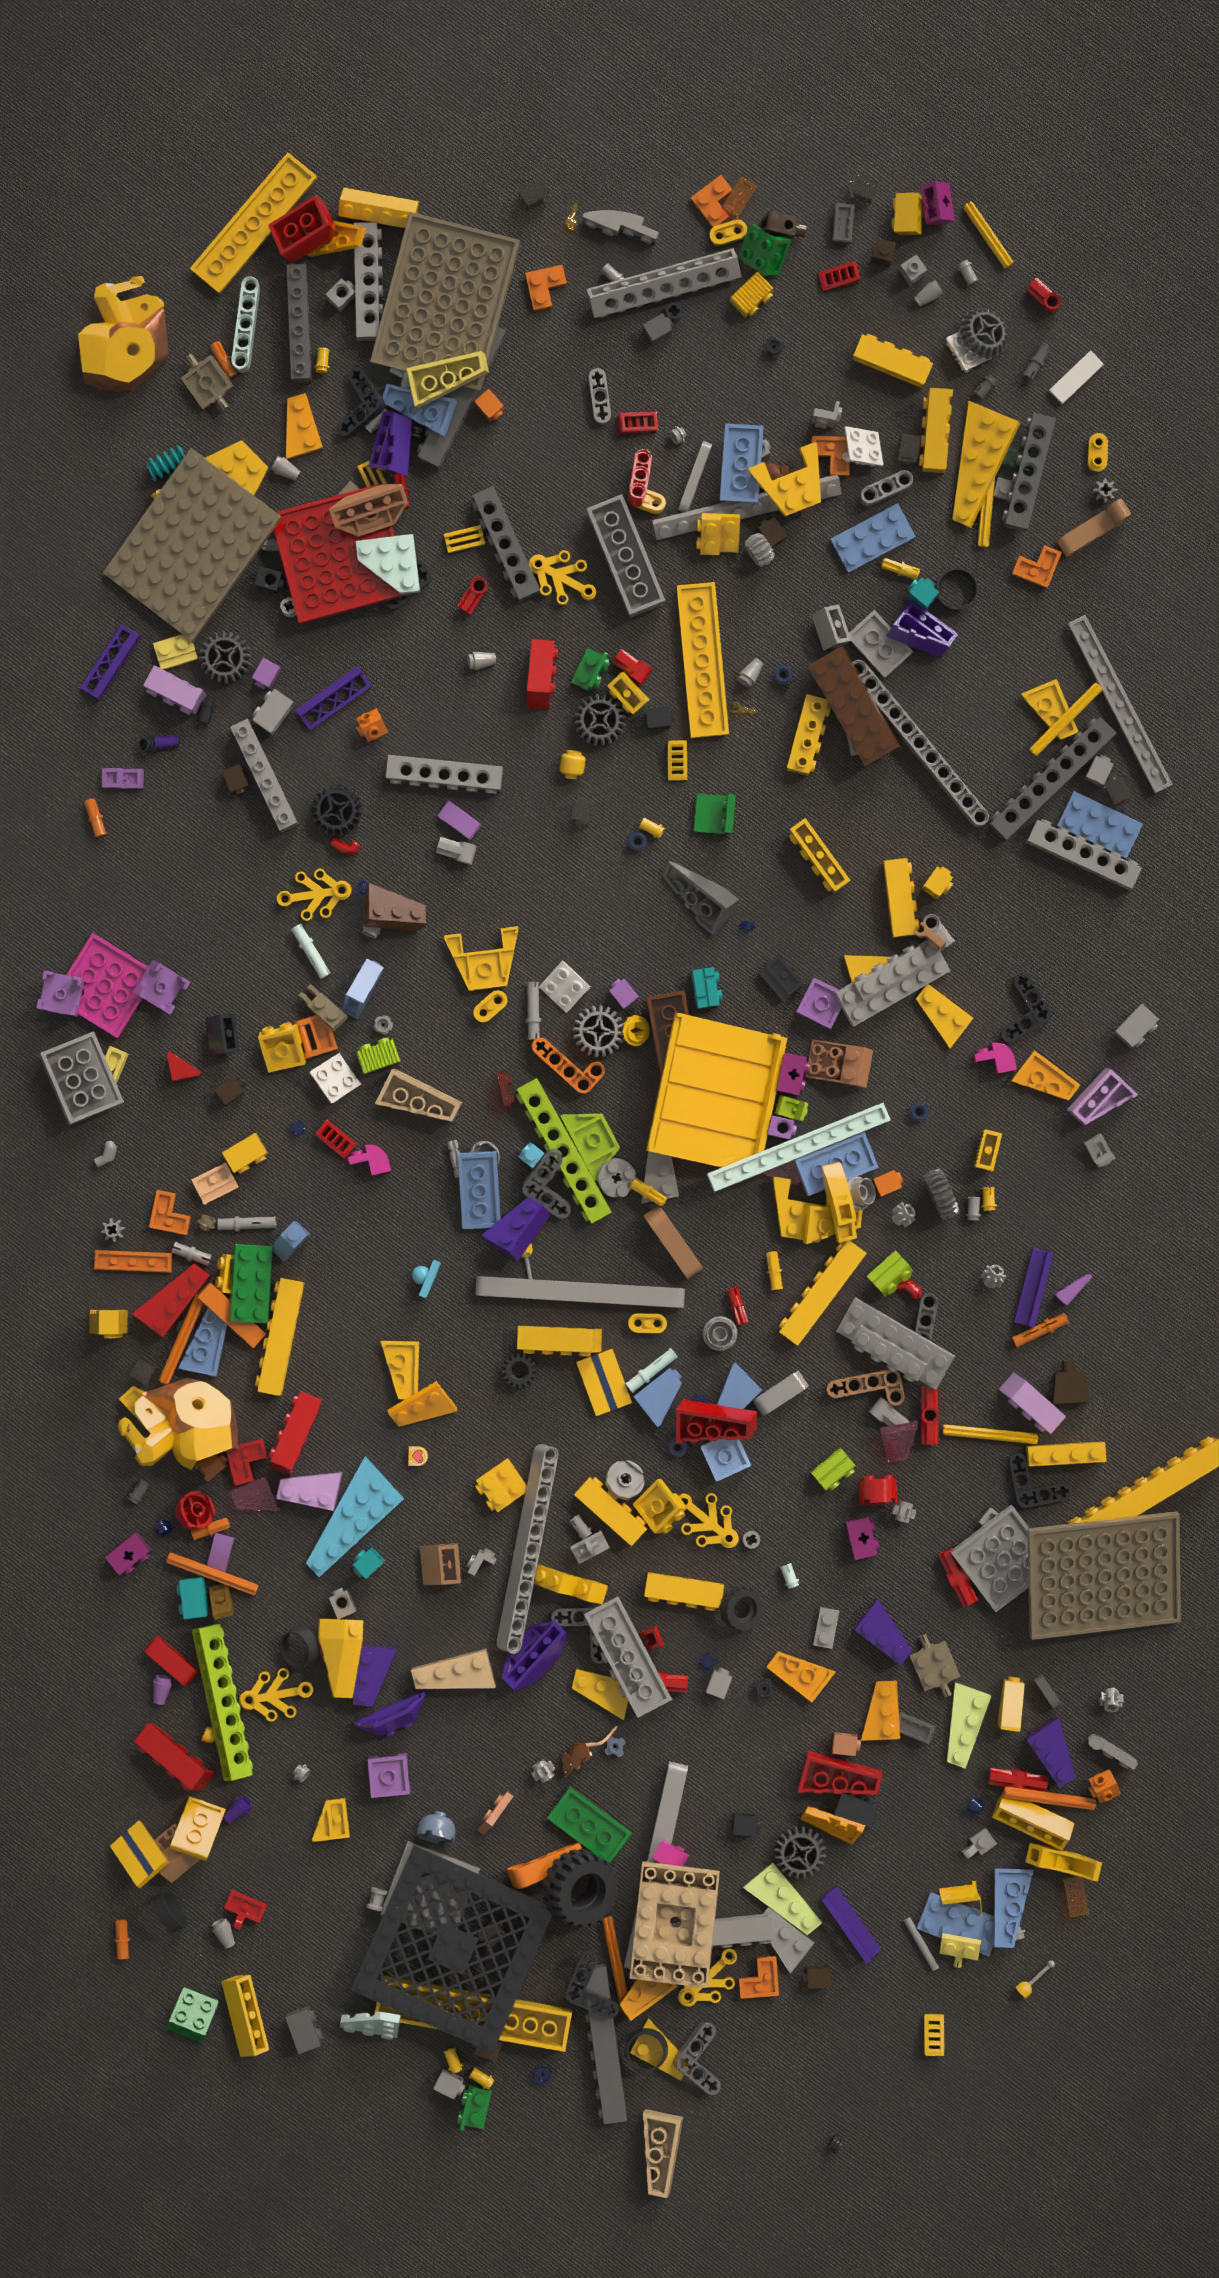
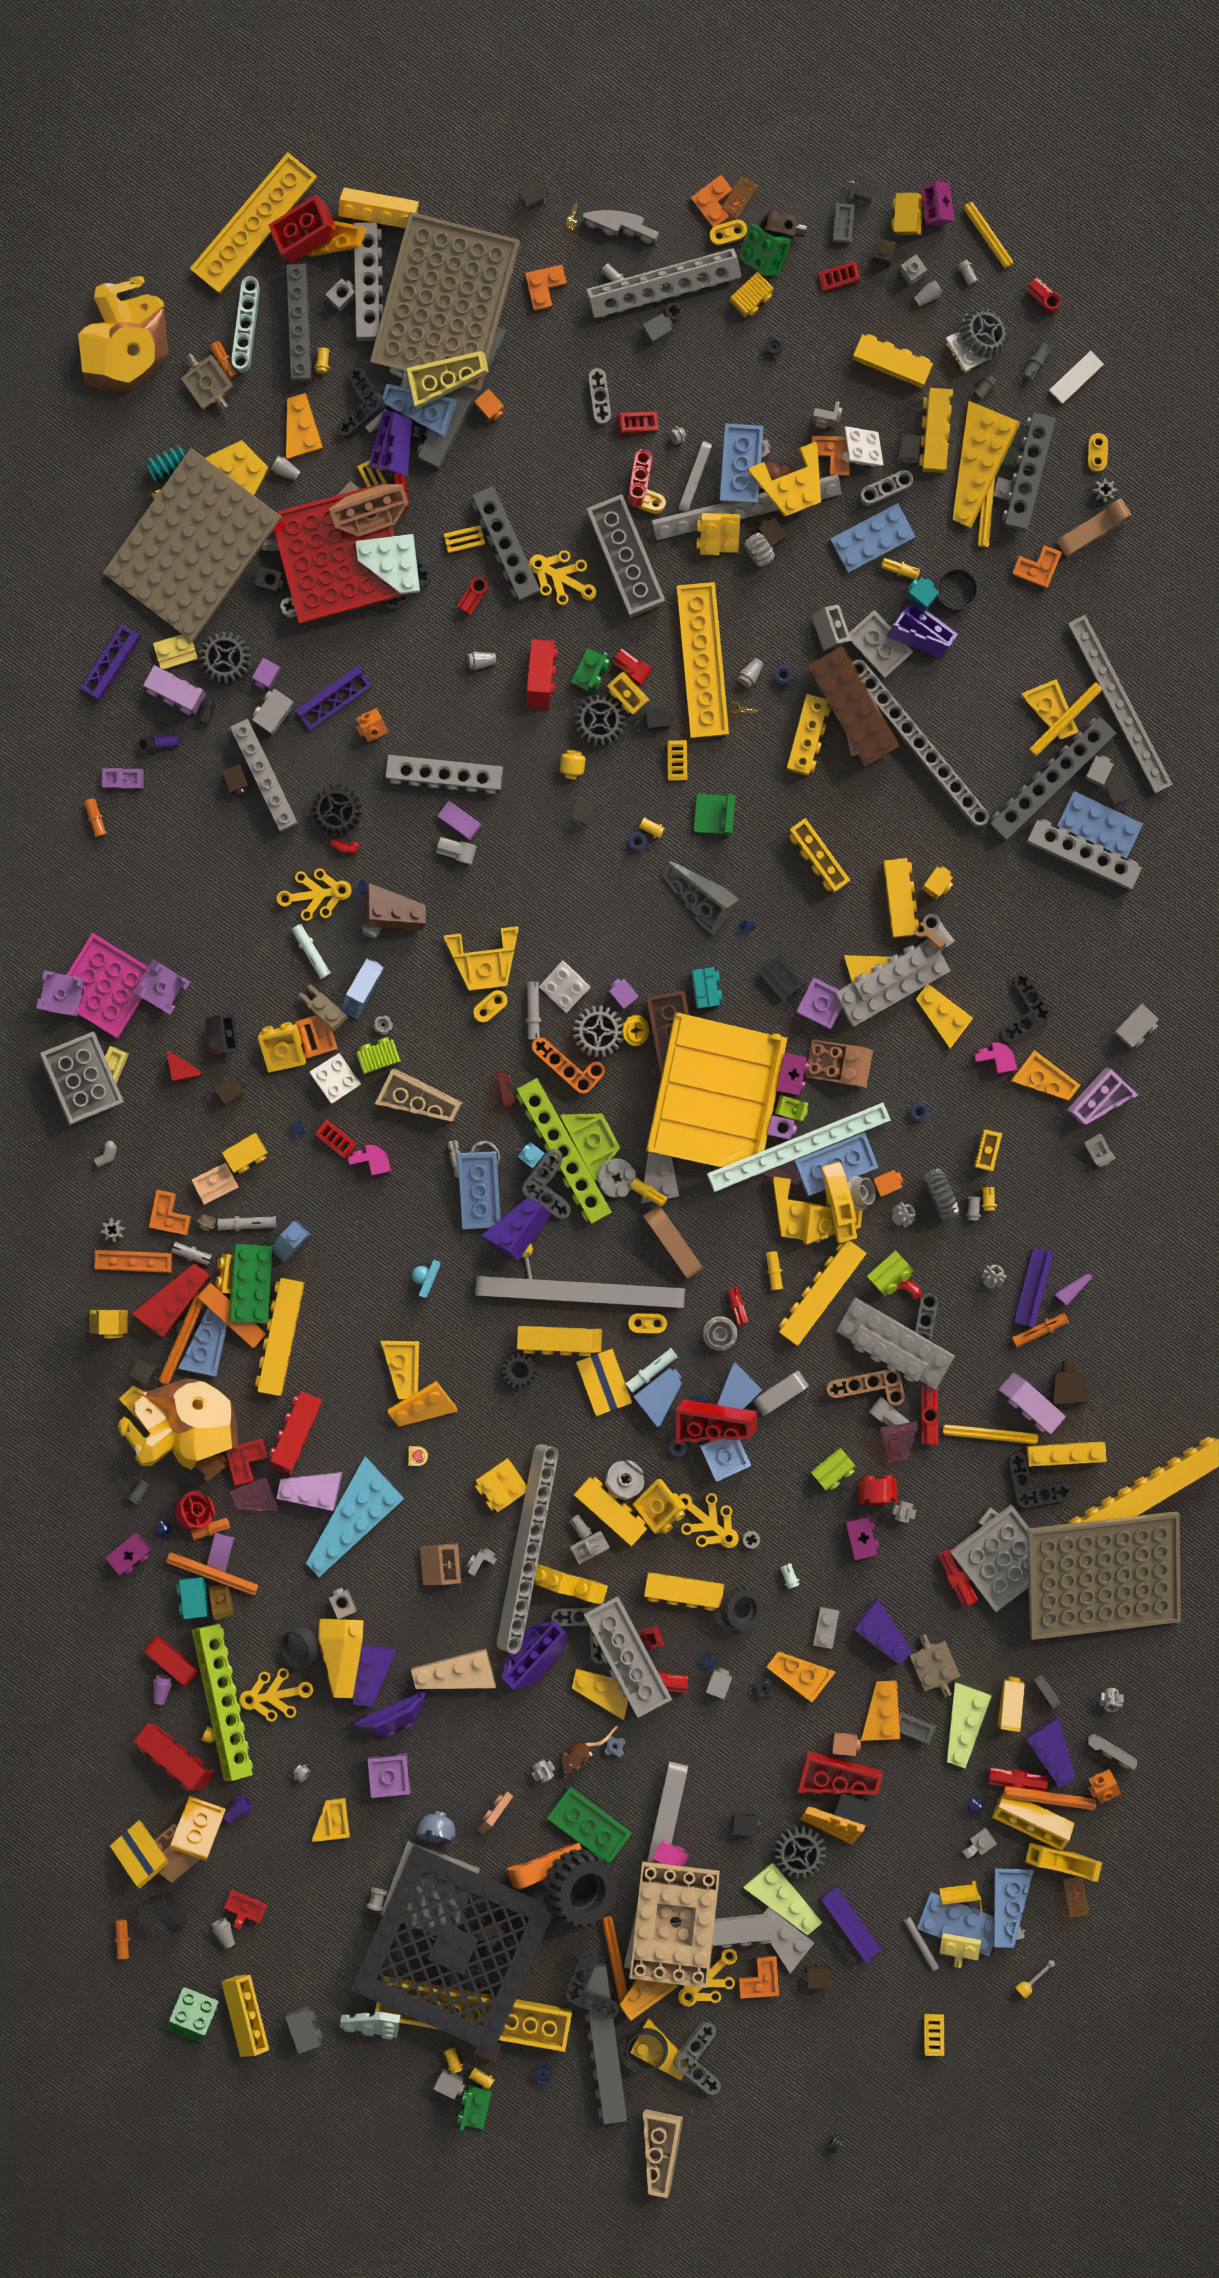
(367, 1562): teal brick -> none

